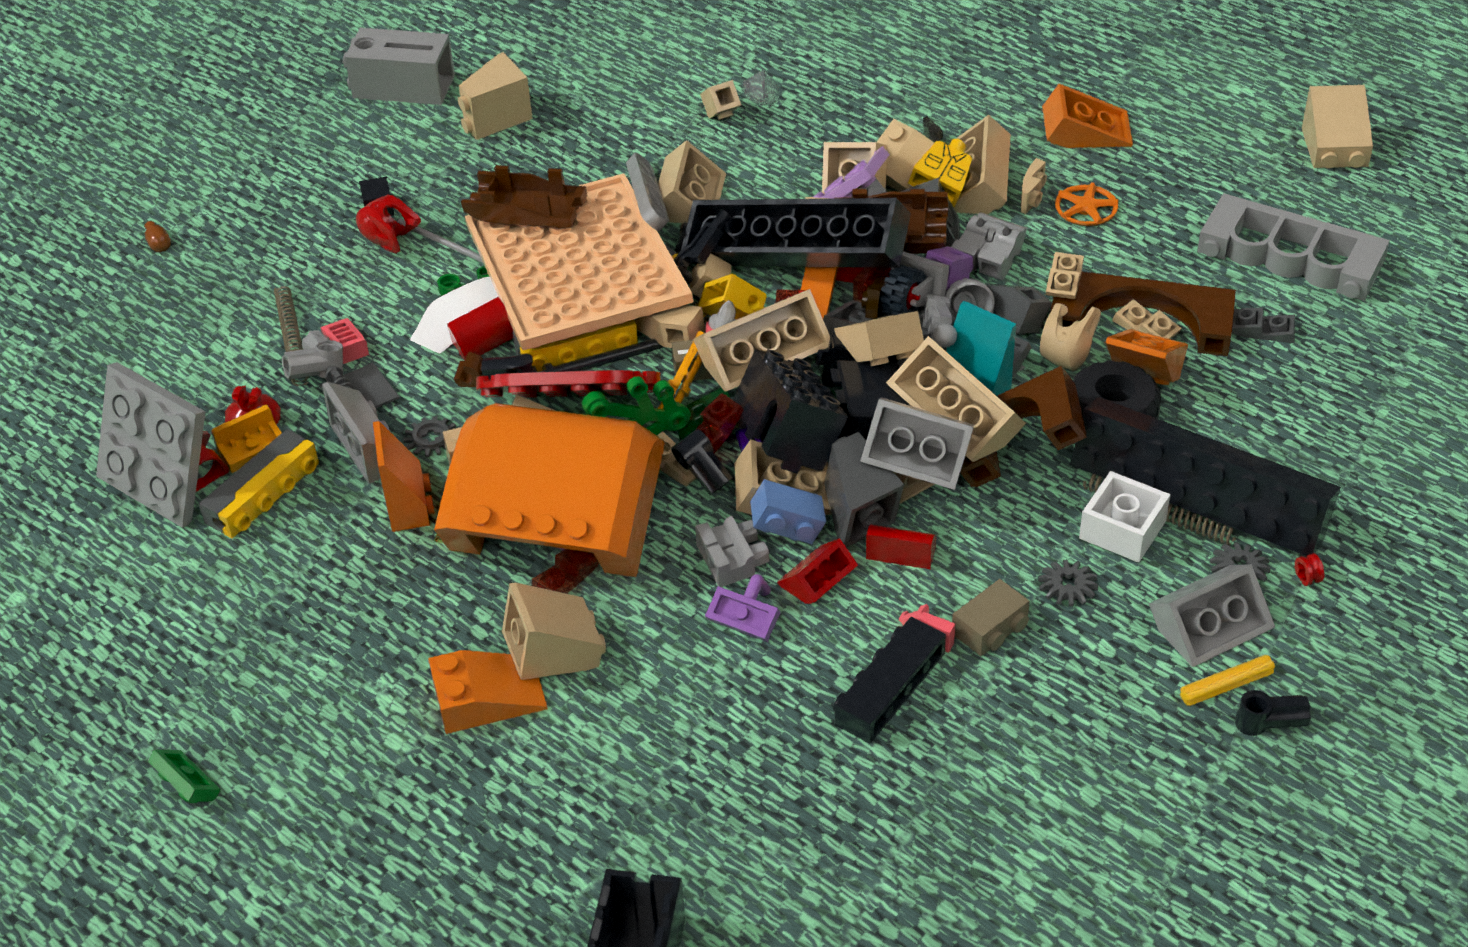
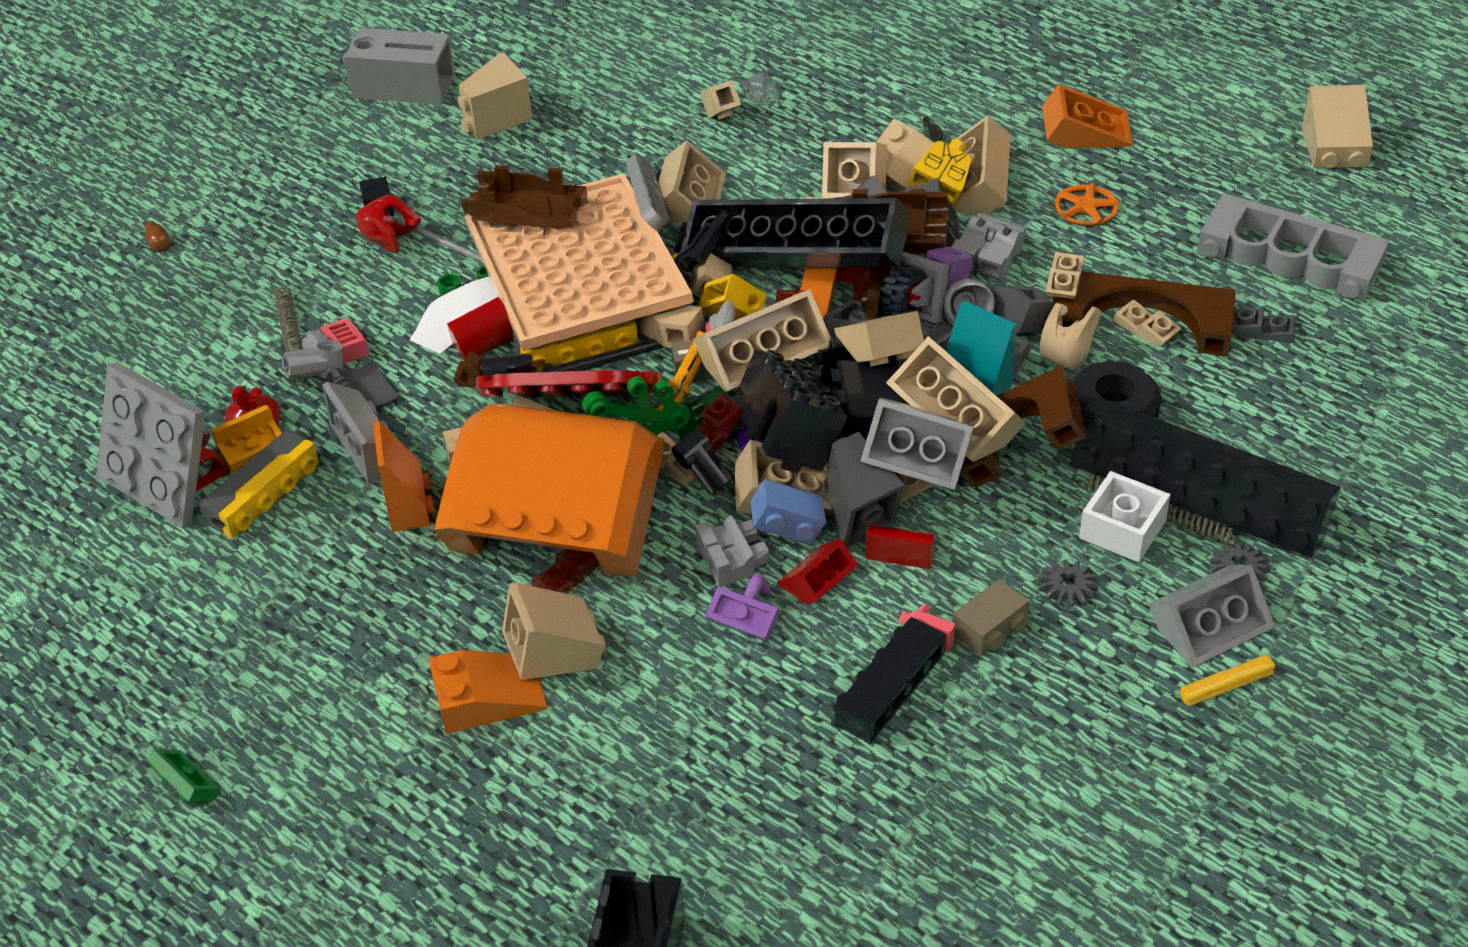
(421, 430): dark grey gear -> none
(861, 175): lavender wing -> none
(938, 320): light grey plate -> none
(1032, 184): tan slope -> none
(1154, 354): orange slope -> none
(1260, 711): black piece -> none
(1309, 569): red bush -> none

